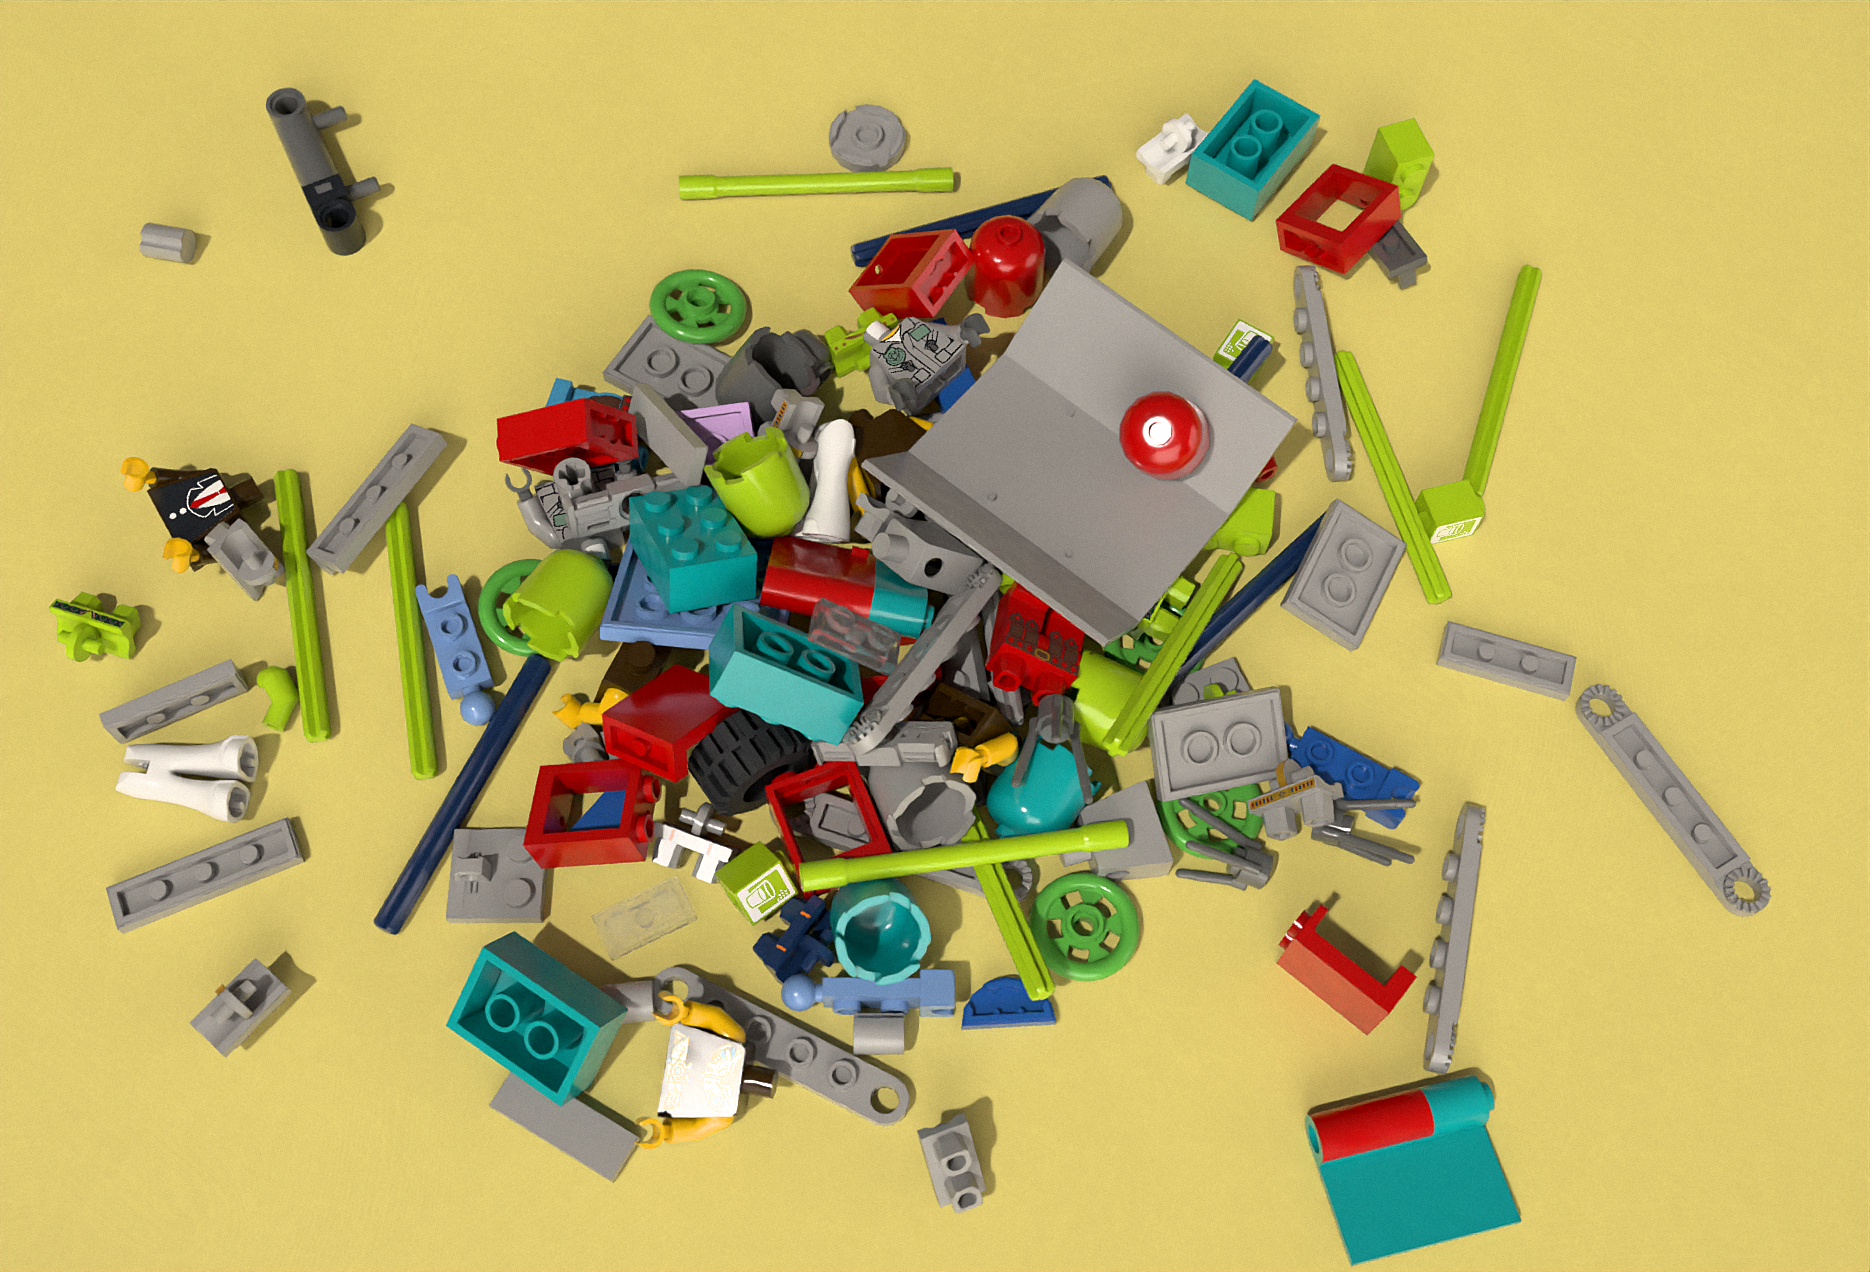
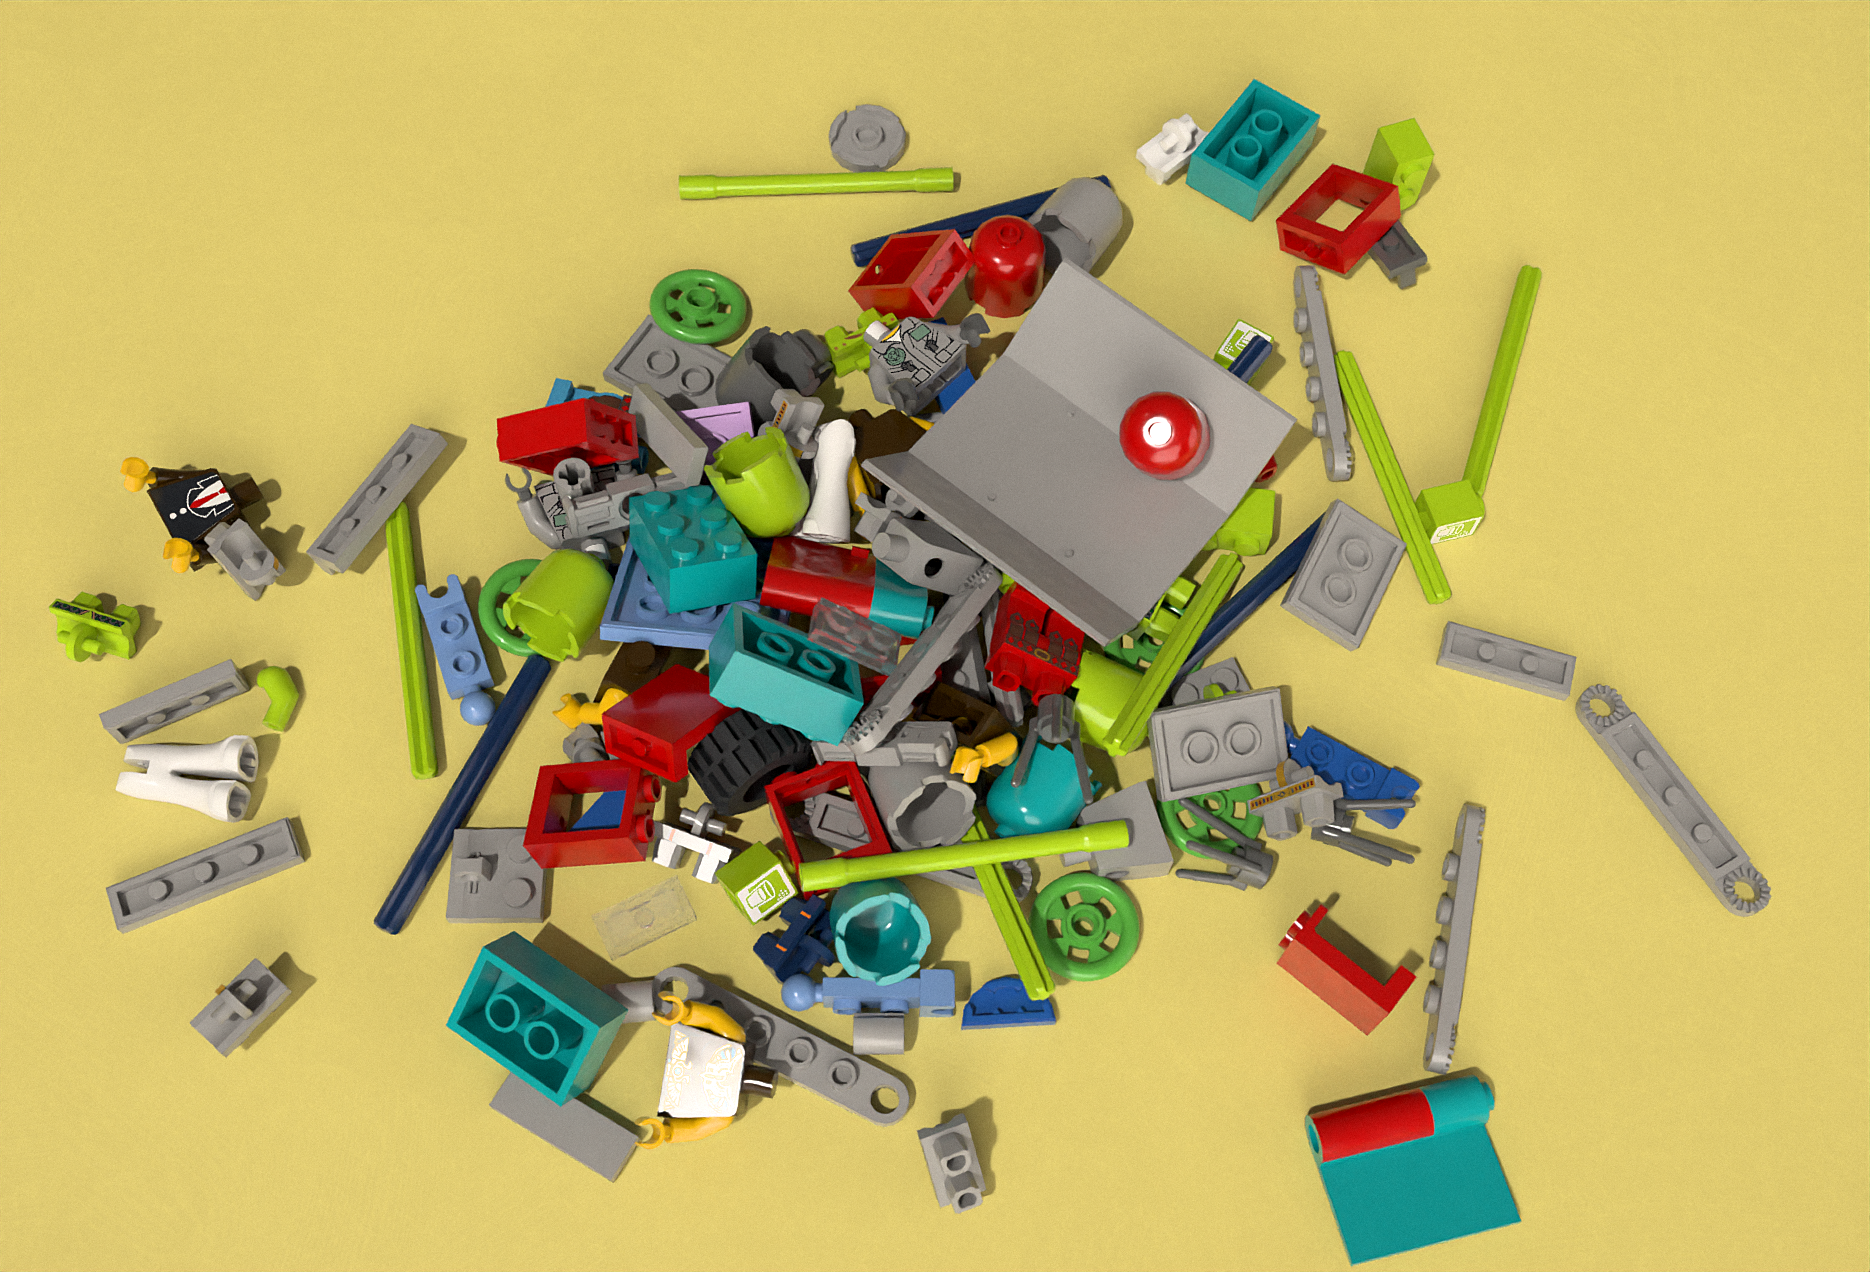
(167, 243): light grey piece -> none
(302, 607): lime axle -> none
(316, 171): dark grey piece -> none

